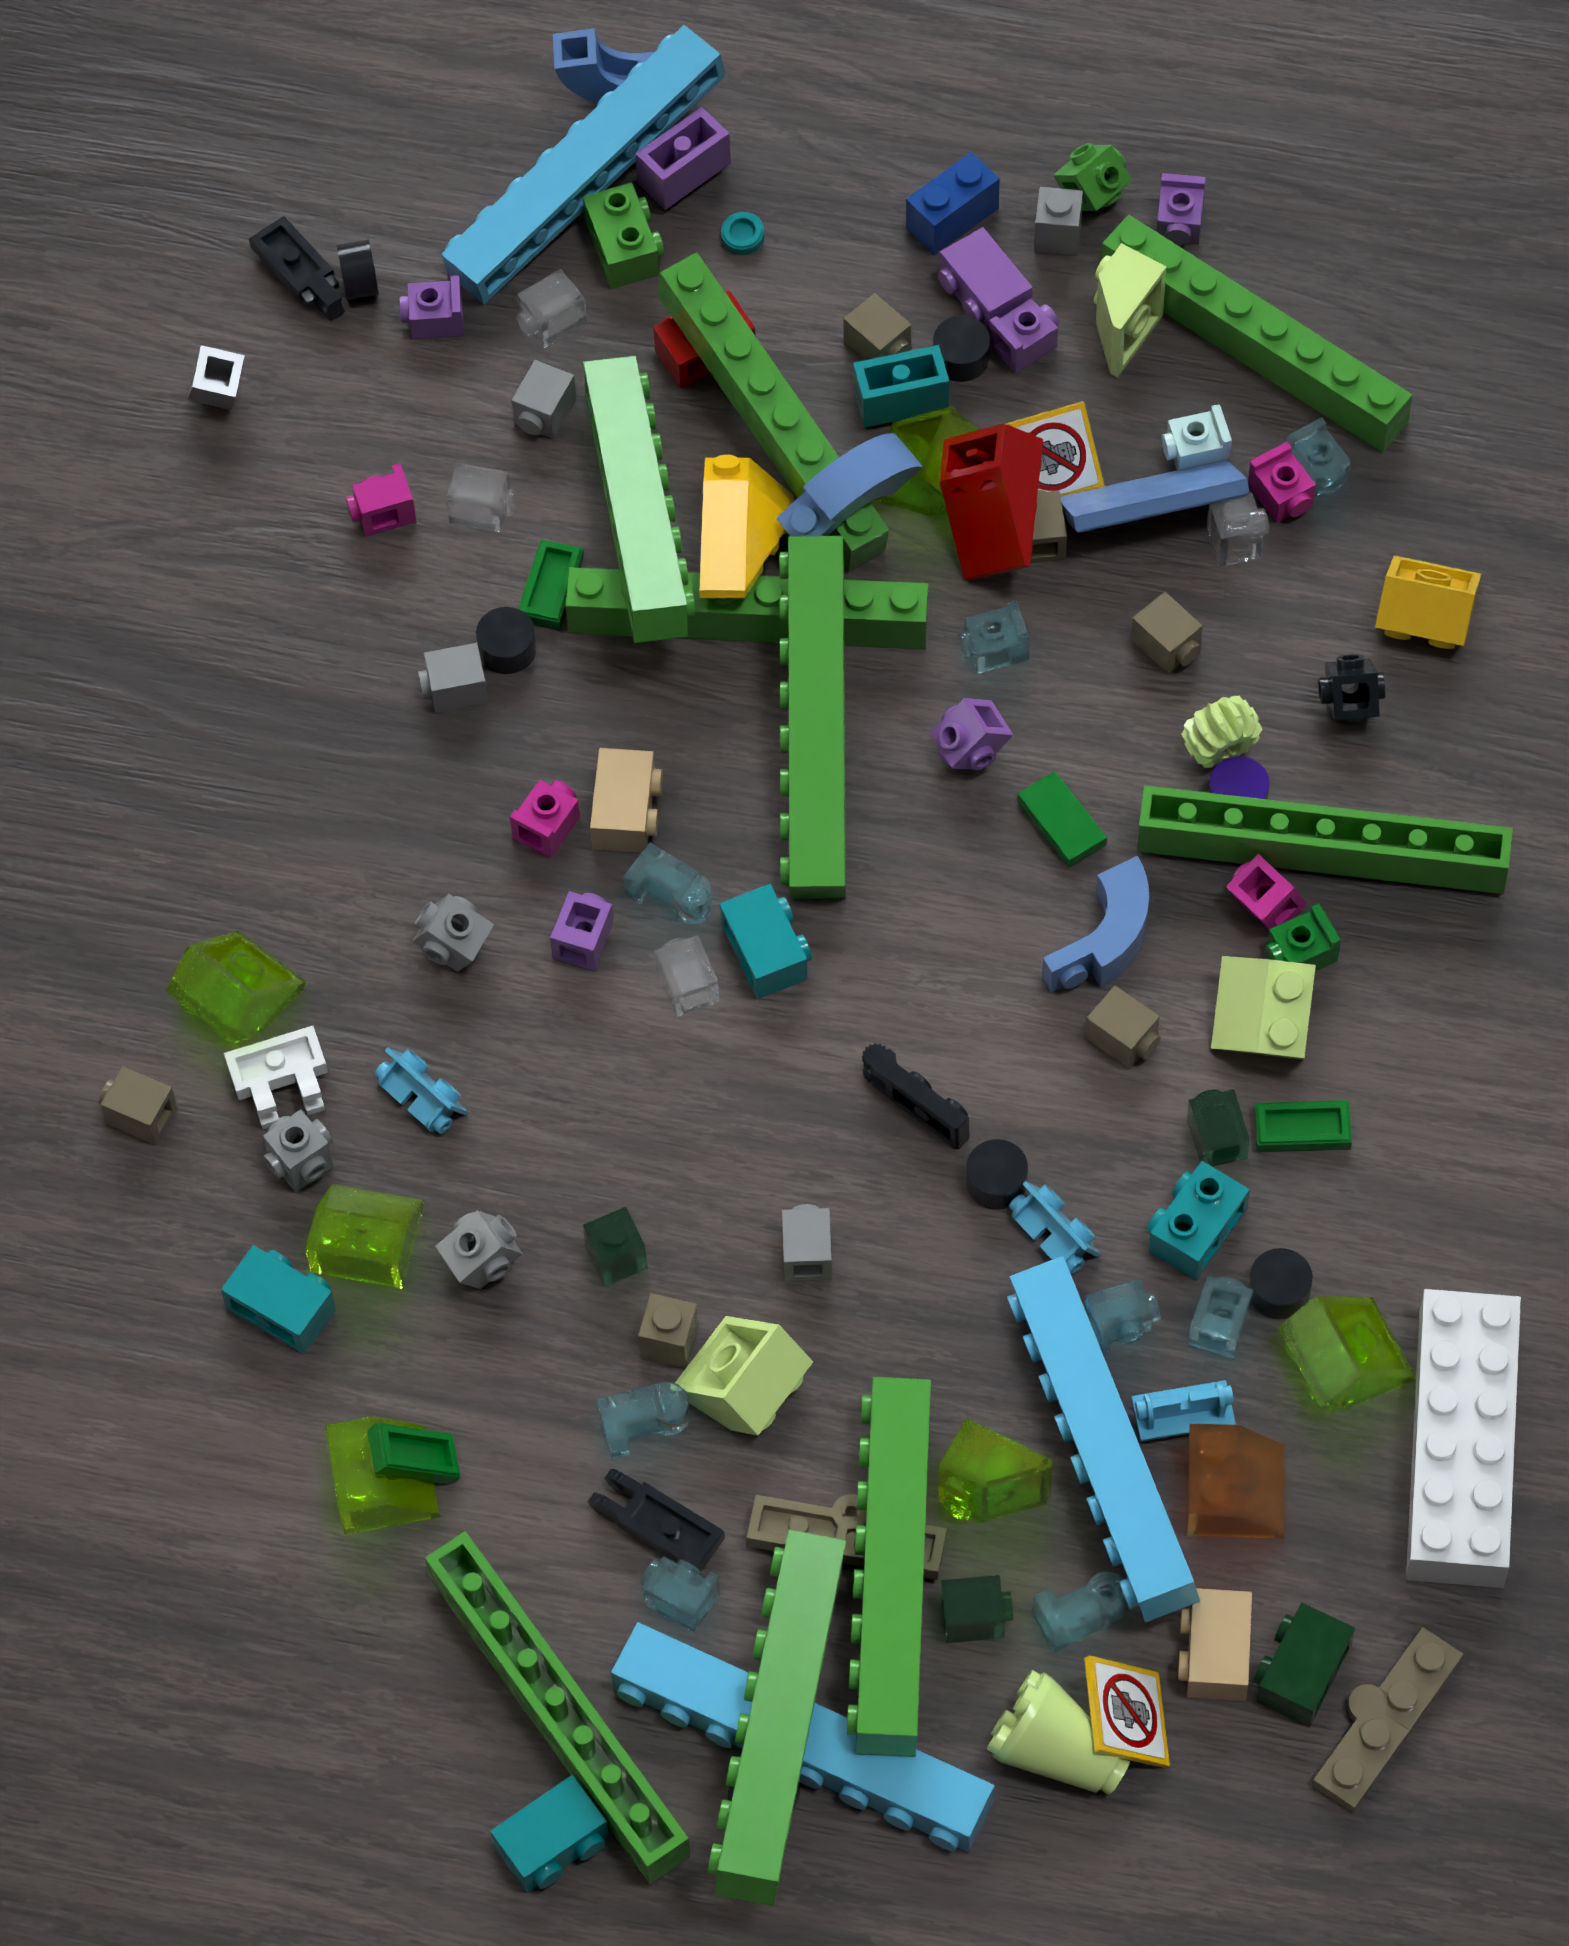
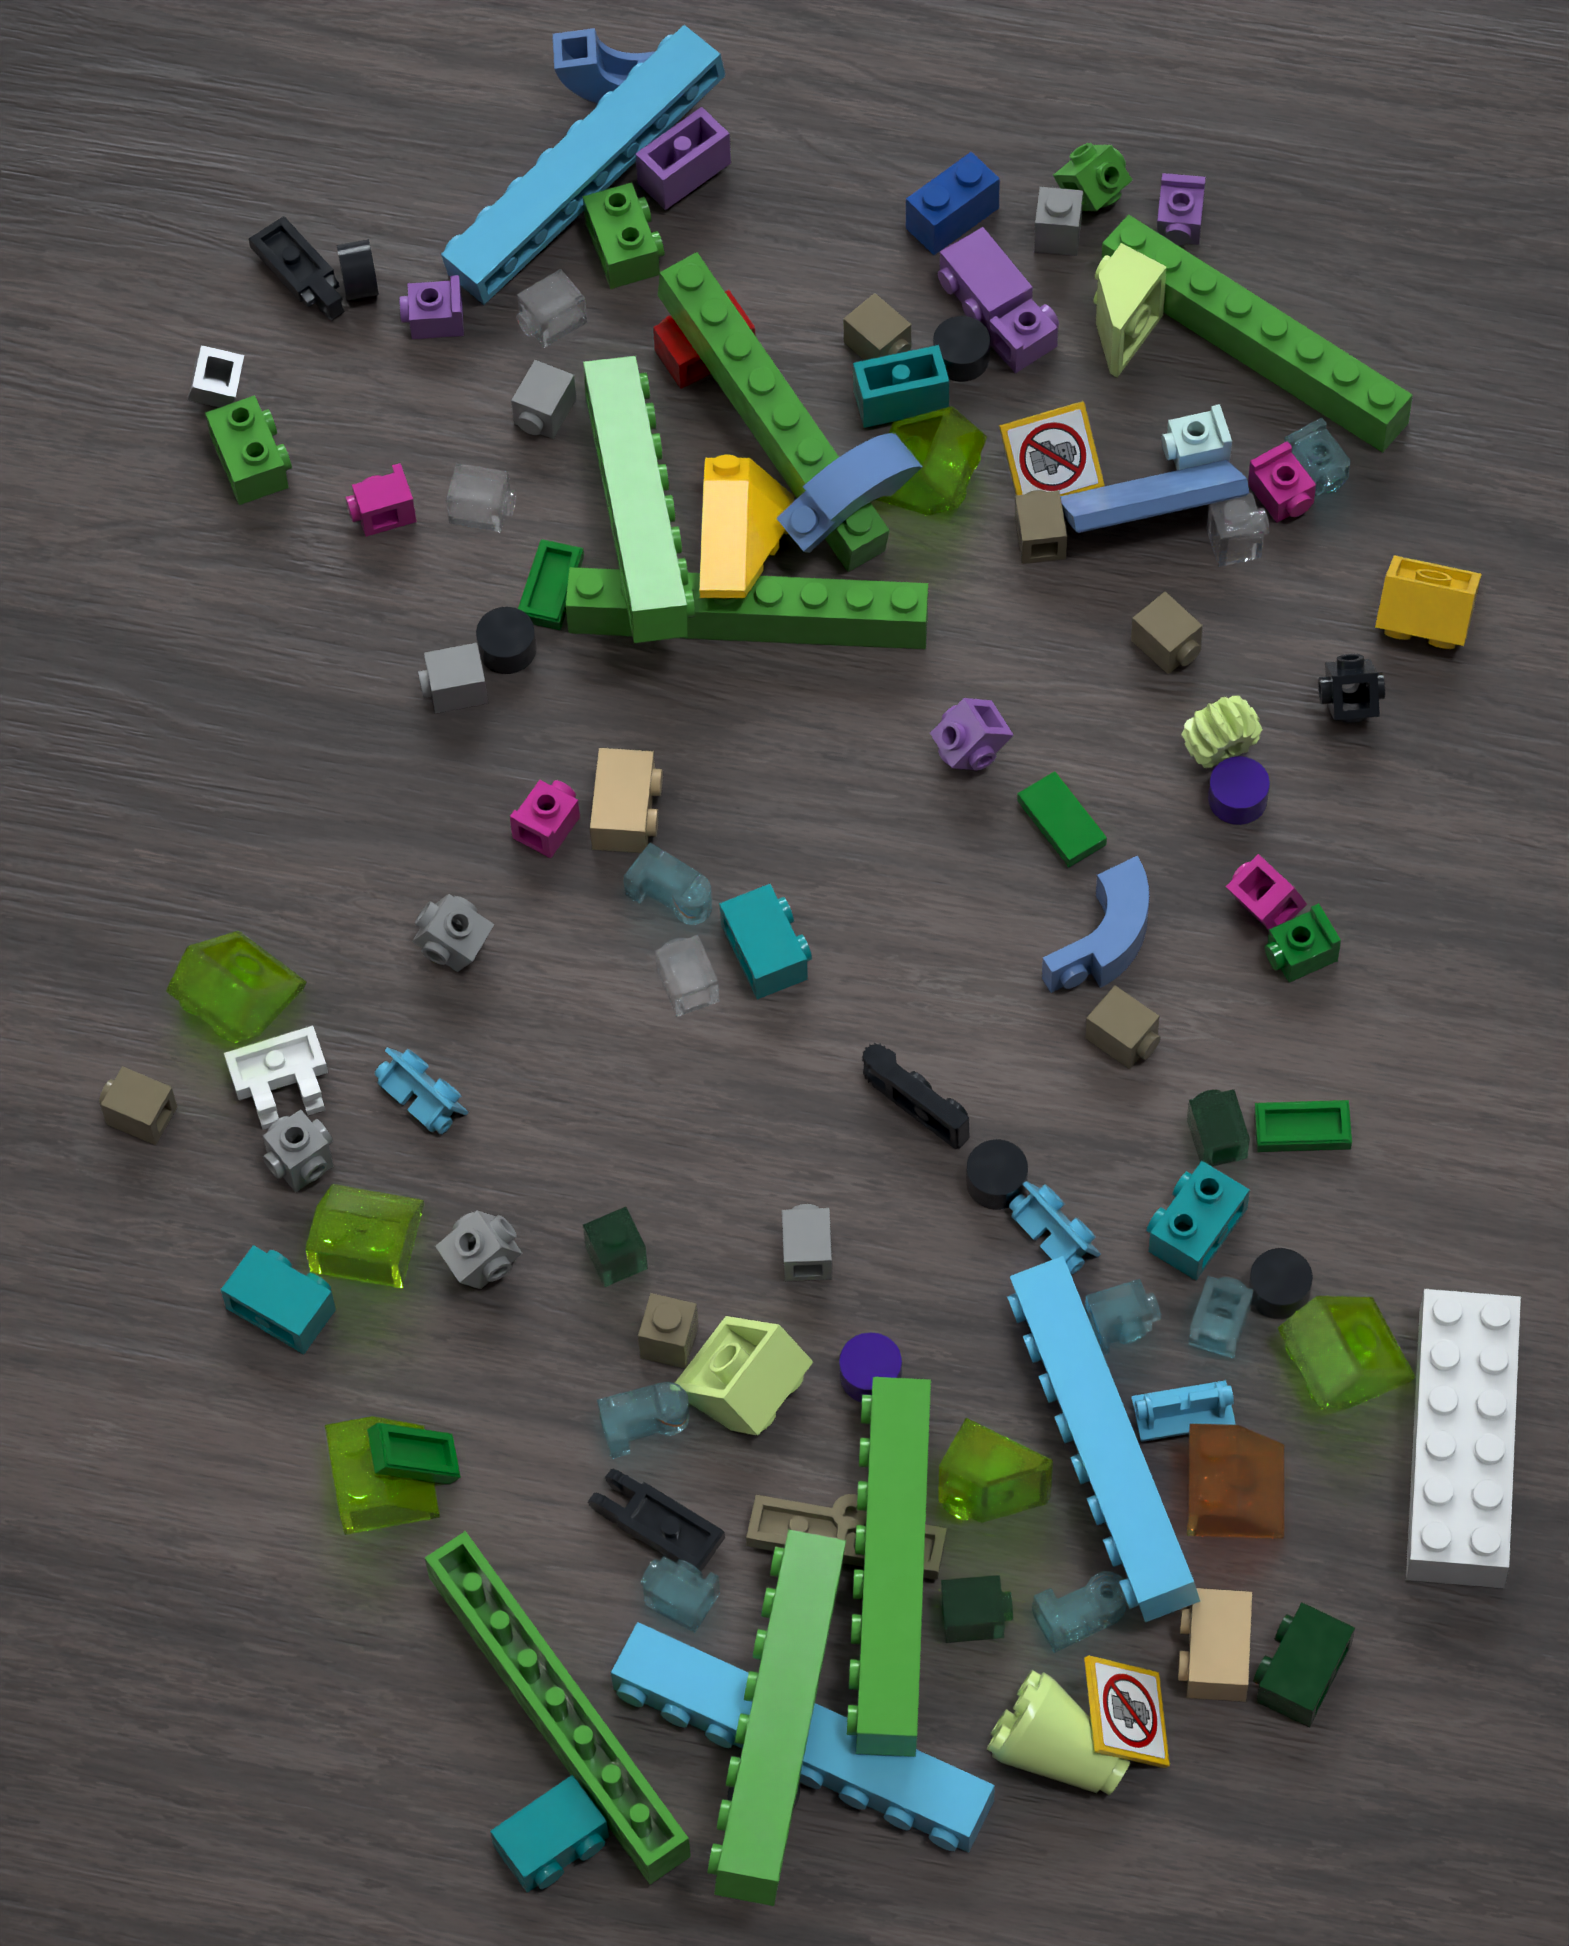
(248, 450): none -> bright green brick
(568, 937): medium lavender brick -> none
(743, 233): teal tile -> none
(815, 718): bright green brick -> none
(868, 1357): none -> dark purple piece
(991, 497): red slope -> none
(995, 638): clear light blue brick -> none
(1263, 1007): yellowish green slope -> none
(1325, 839): bright green brick -> none
(1385, 1719): dark tan hinge -> none

